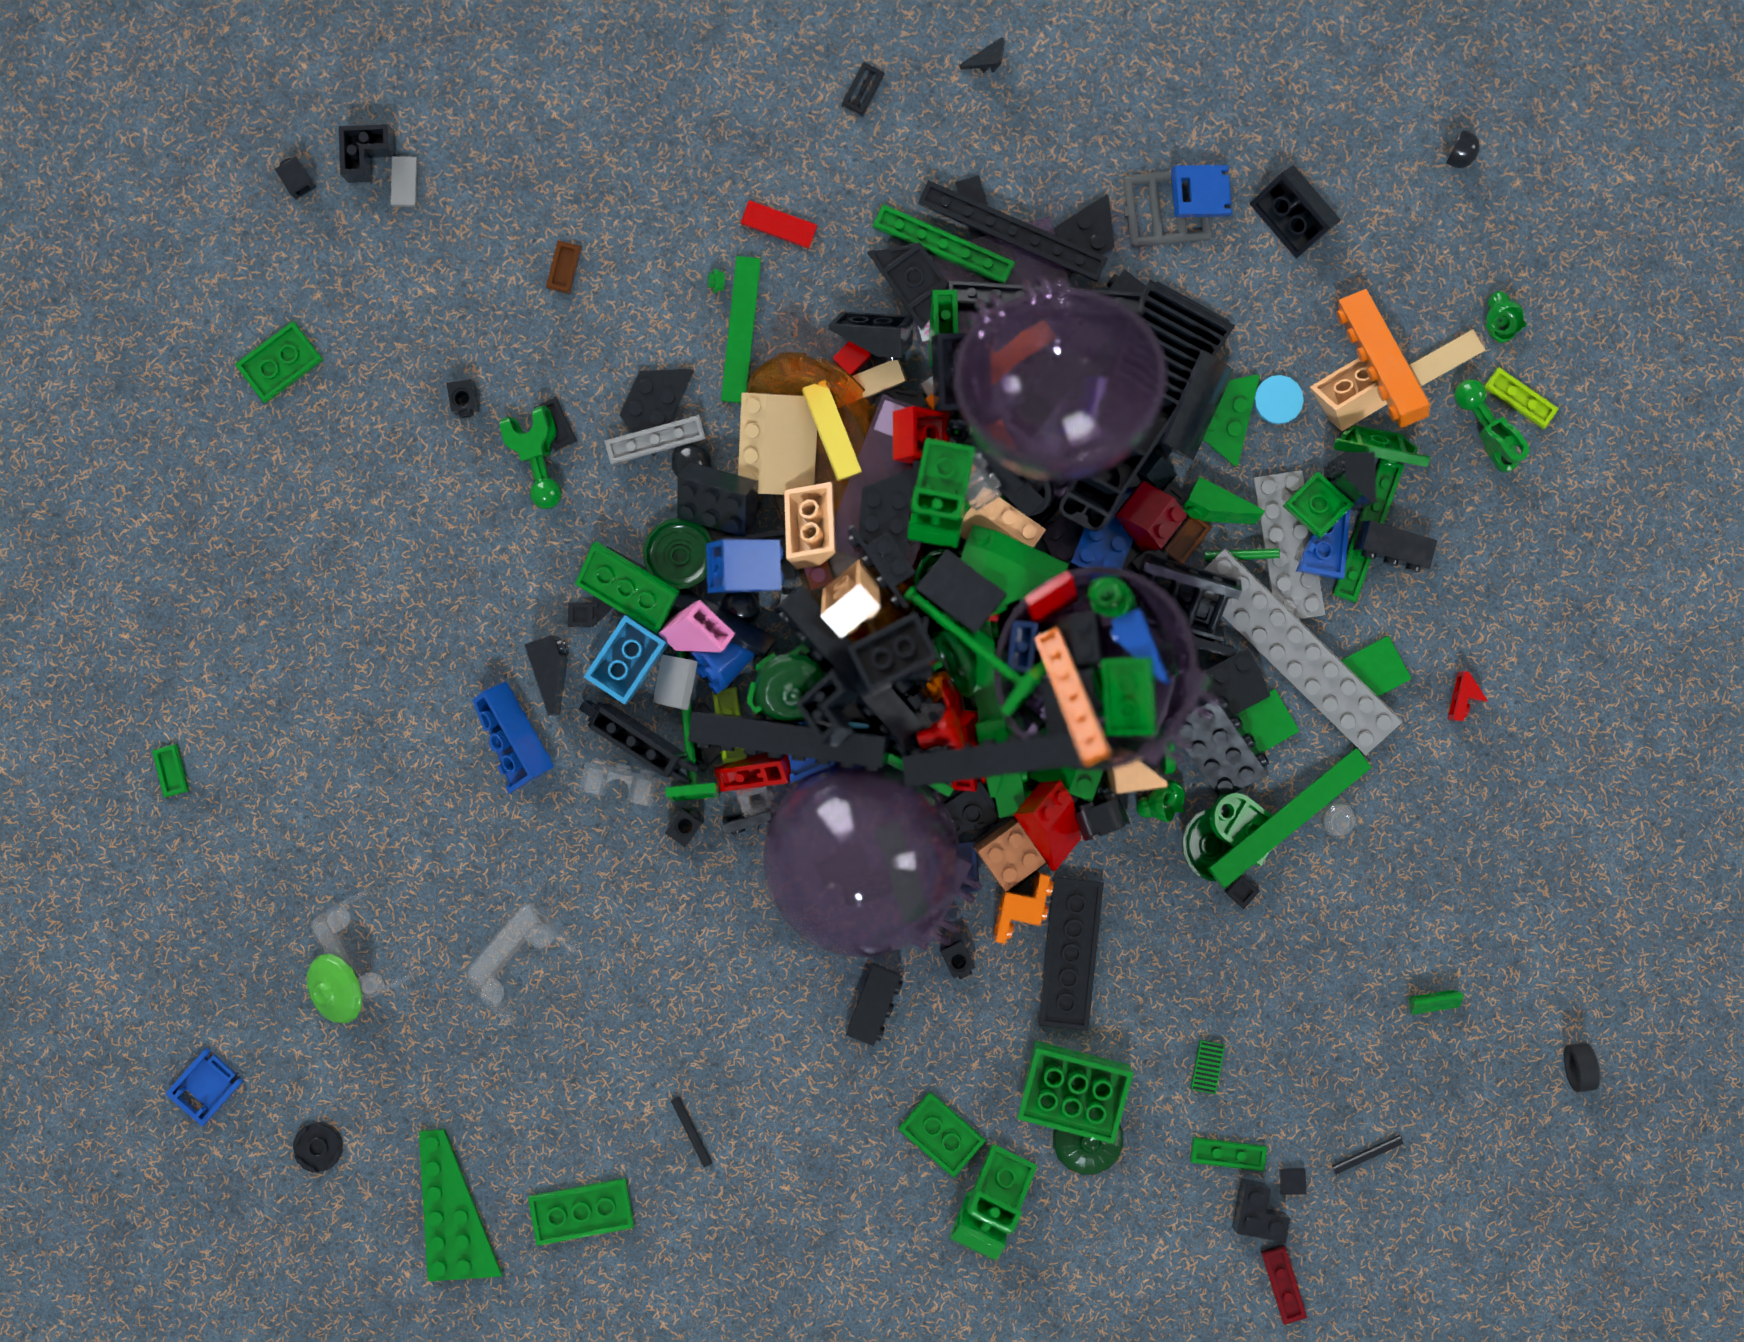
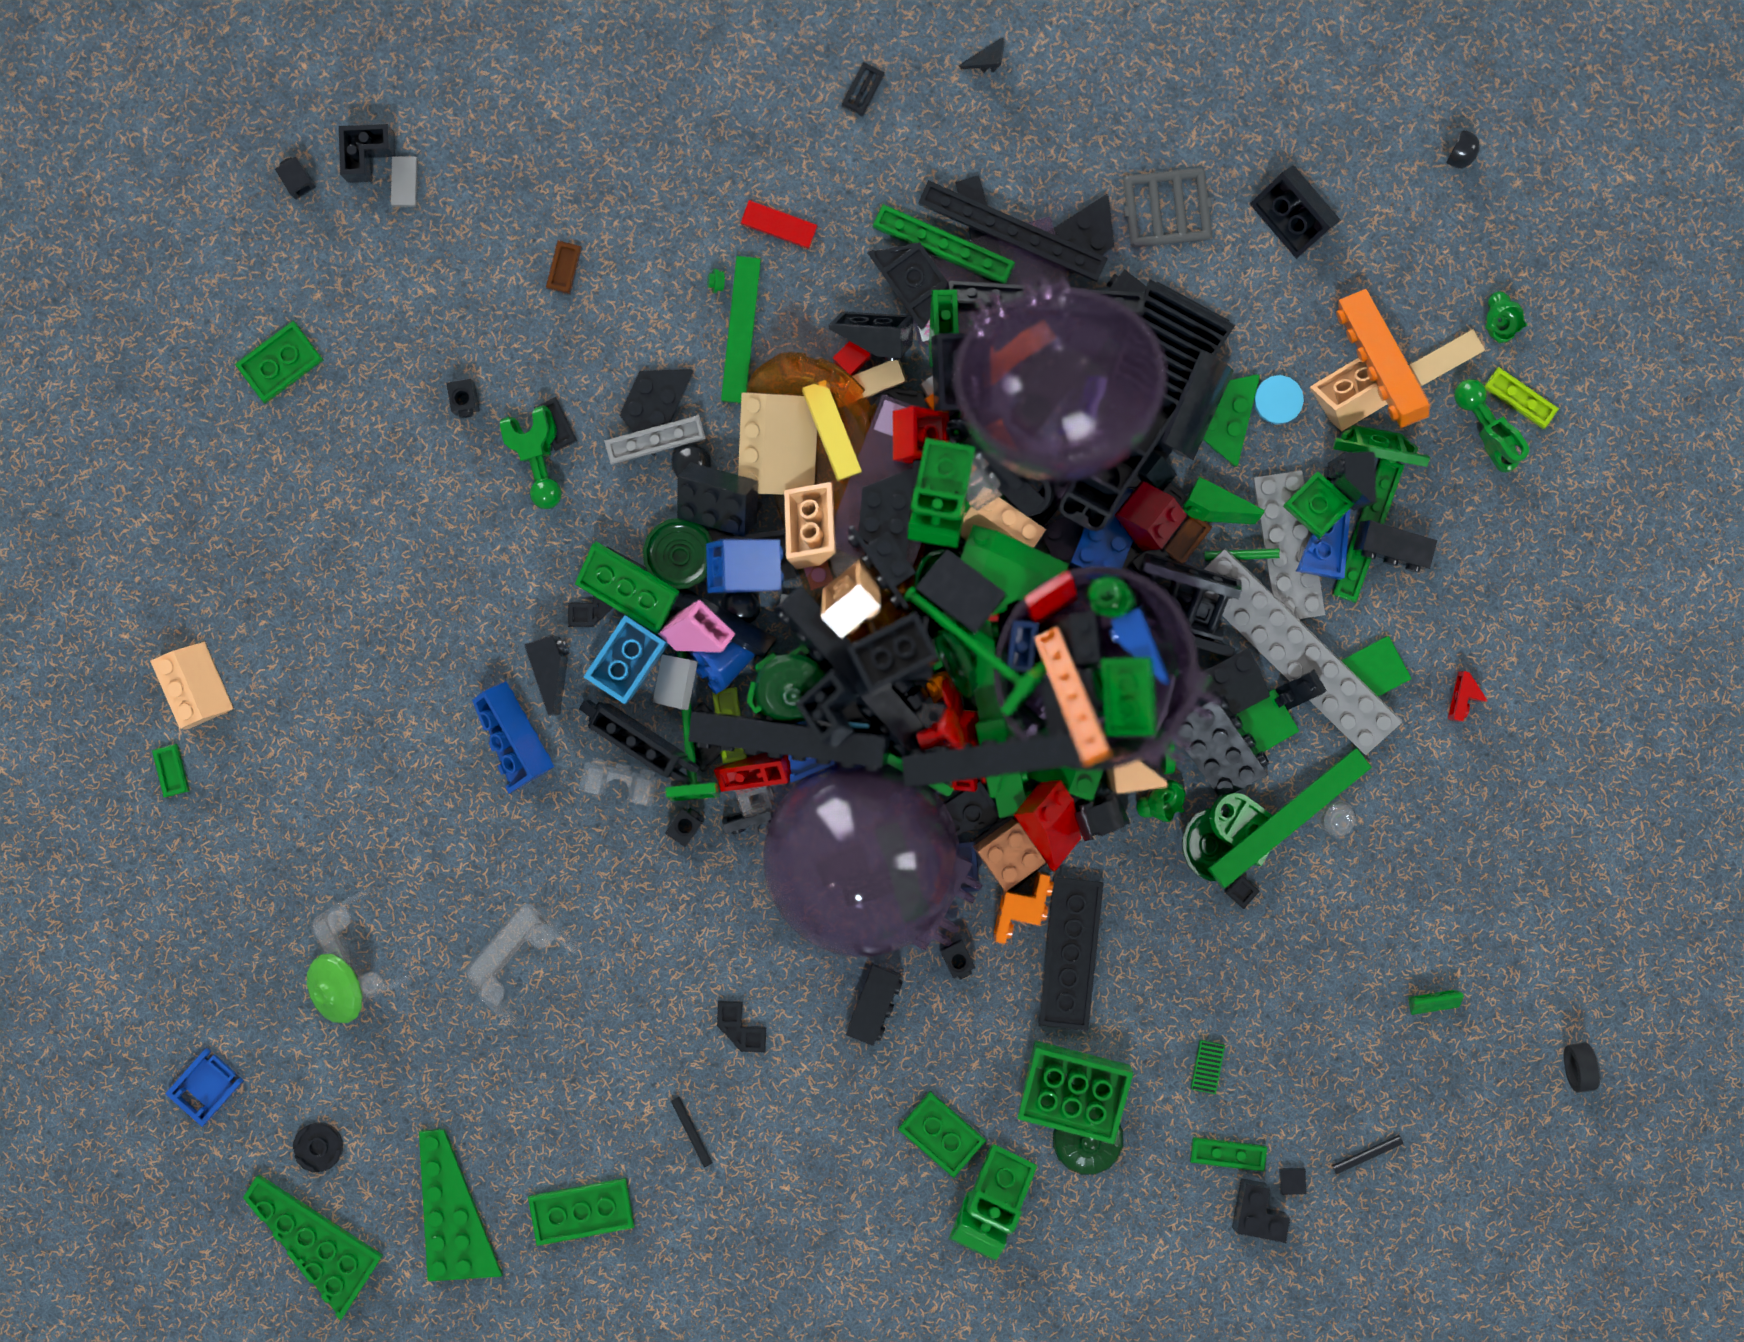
(192, 685): none -> light nougat slope
(319, 1248): none -> green wing
(744, 1037): none -> black tile
(1207, 191): blue container -> none
(1284, 1284): dark red tile -> none
(1299, 690): none -> black plate

